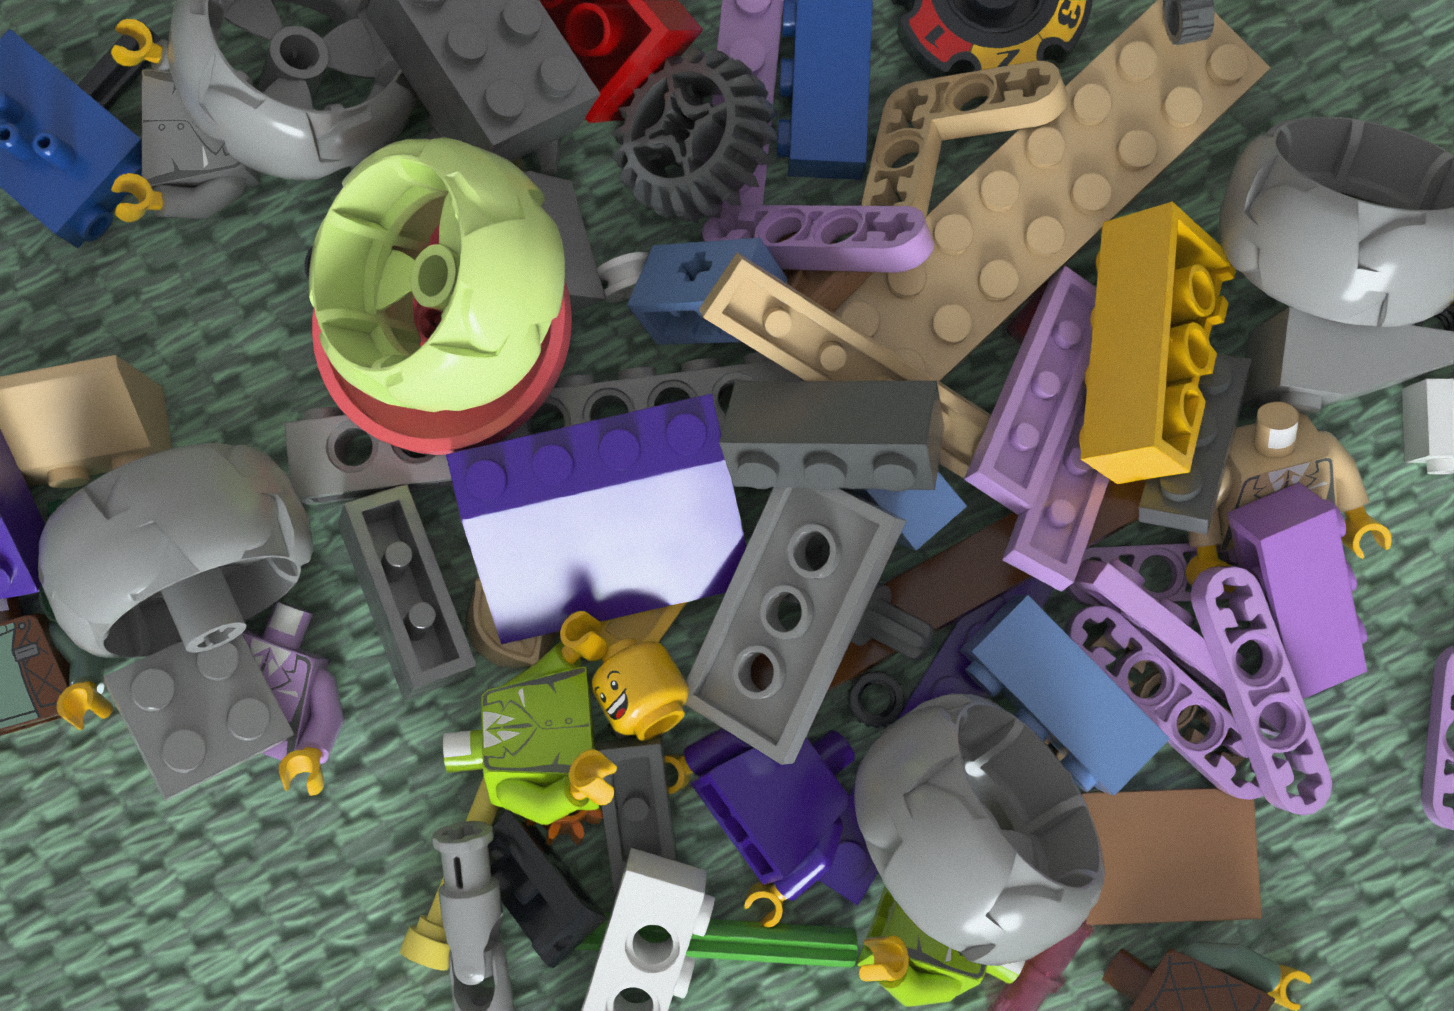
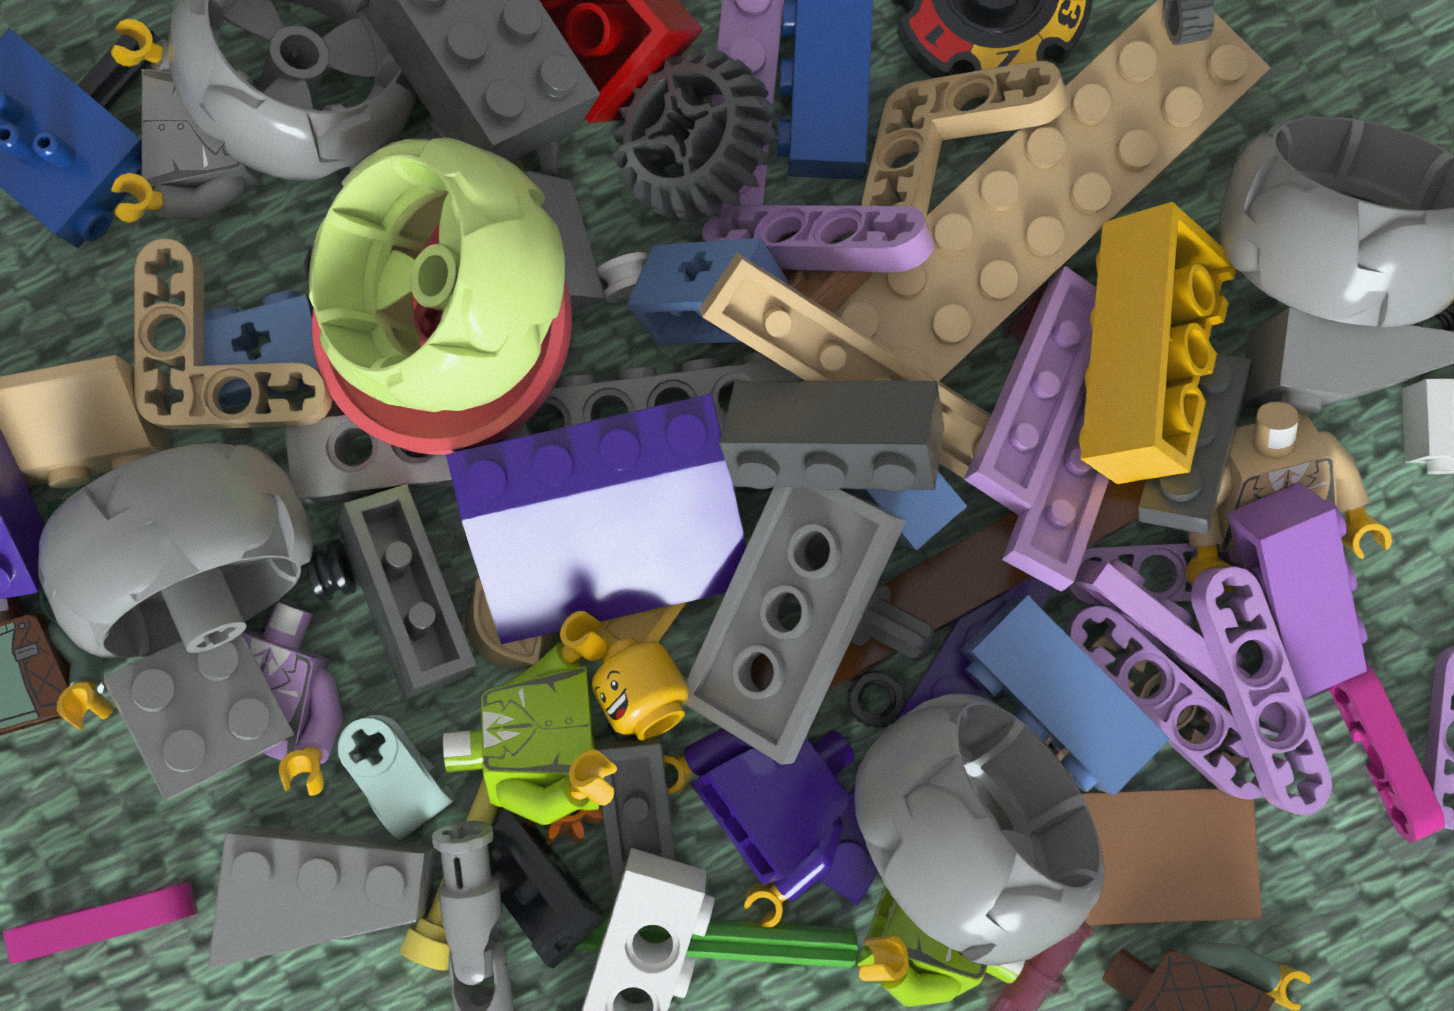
(99, 923): none -> dark pink beam
(199, 382): none -> tan beam
(231, 334): none -> medium blue brick
(313, 888): none -> light grey wedge
(330, 571): none -> black bush
(398, 785): none -> light aqua piece
(1392, 759): none -> dark pink beam

